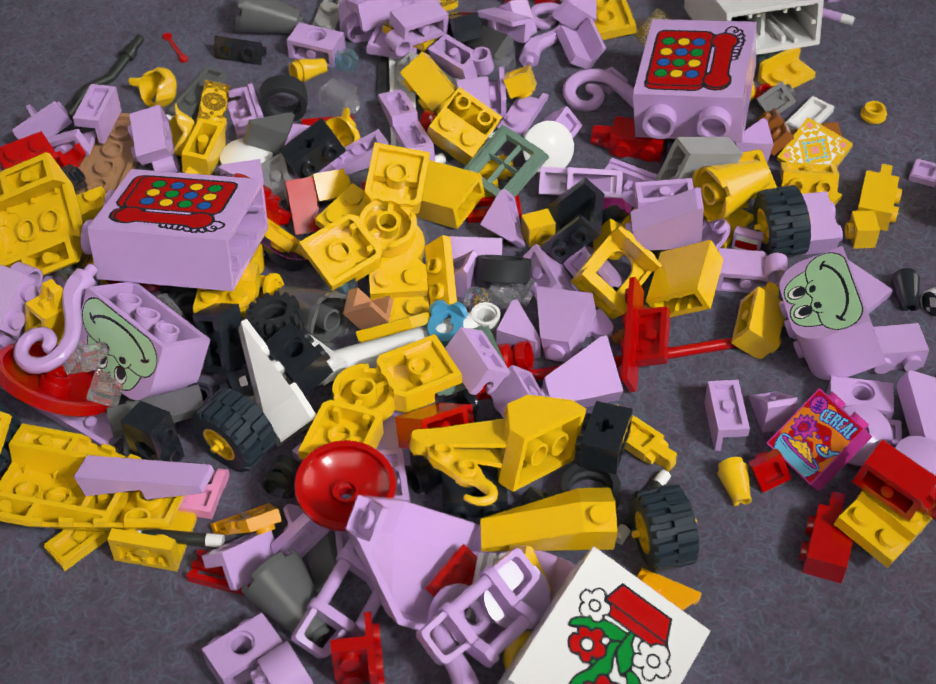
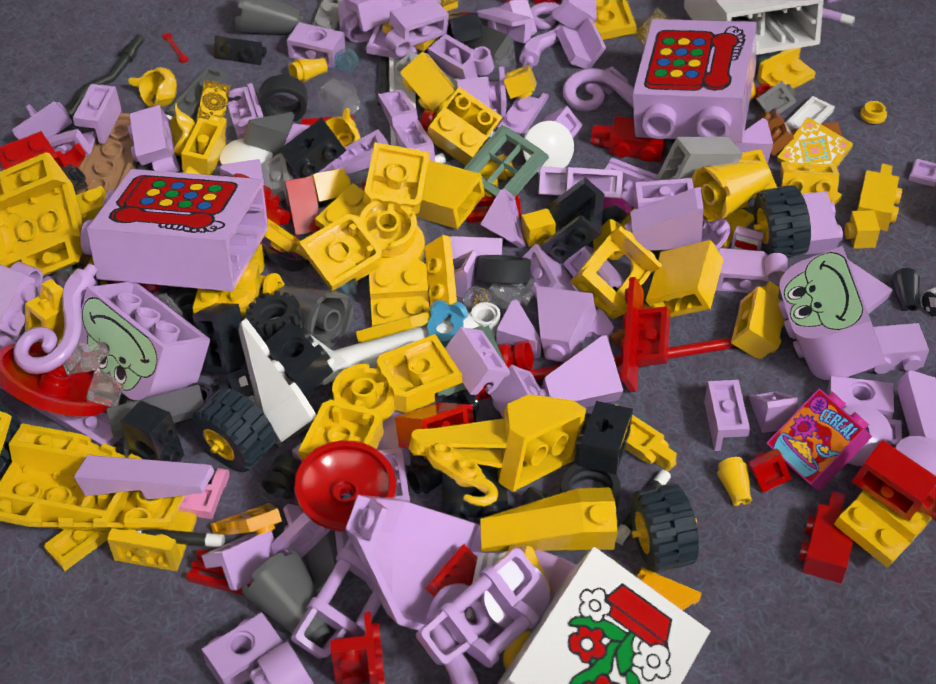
(367, 312): nougat panel -> none

